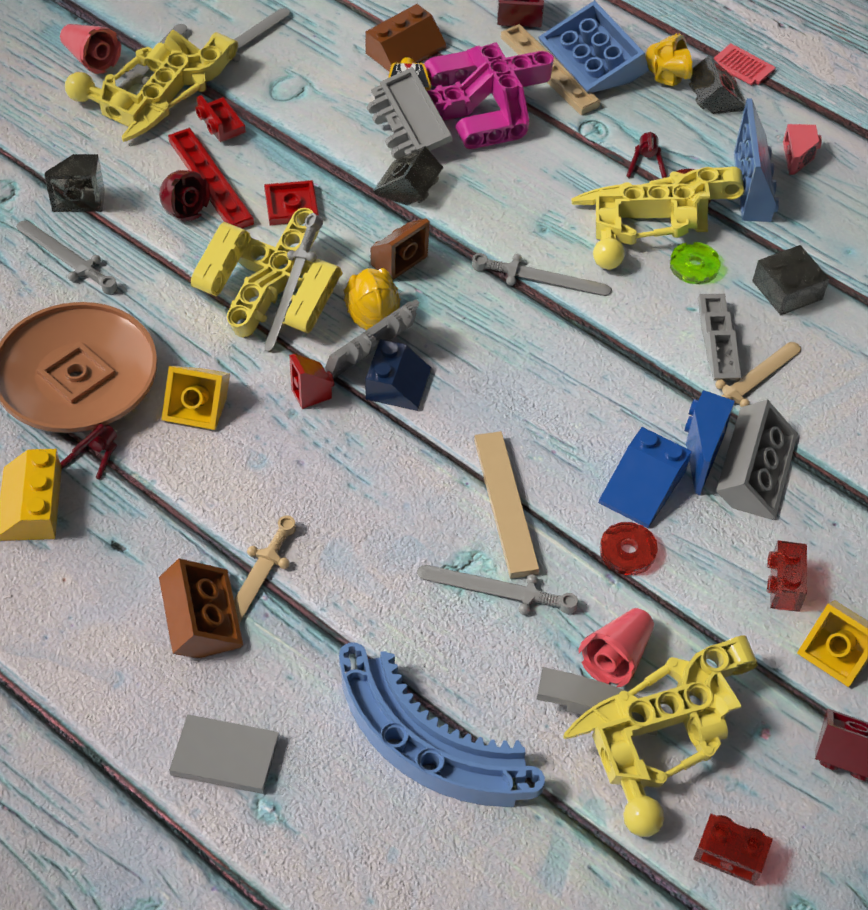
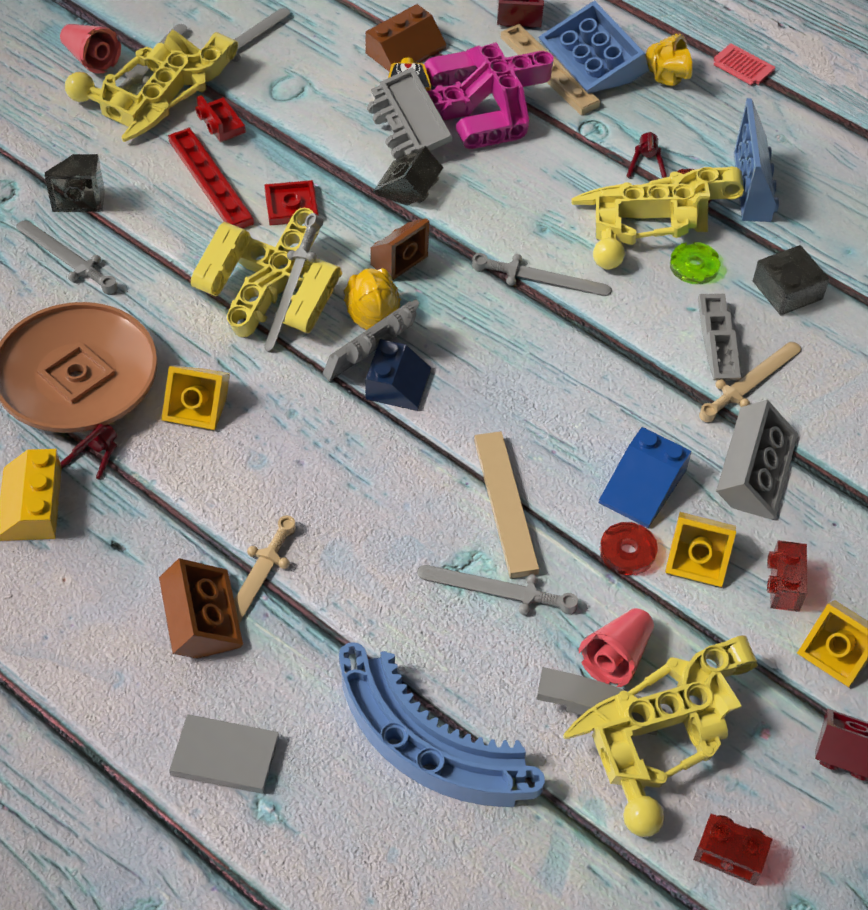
(184, 194): dark red cylinder -> none
(309, 381): red slope -> none
(701, 549): none -> yellow slope
(706, 434): blue slope -> none
(716, 88): clear smoke slope -> none
(800, 145): coral slope -> none

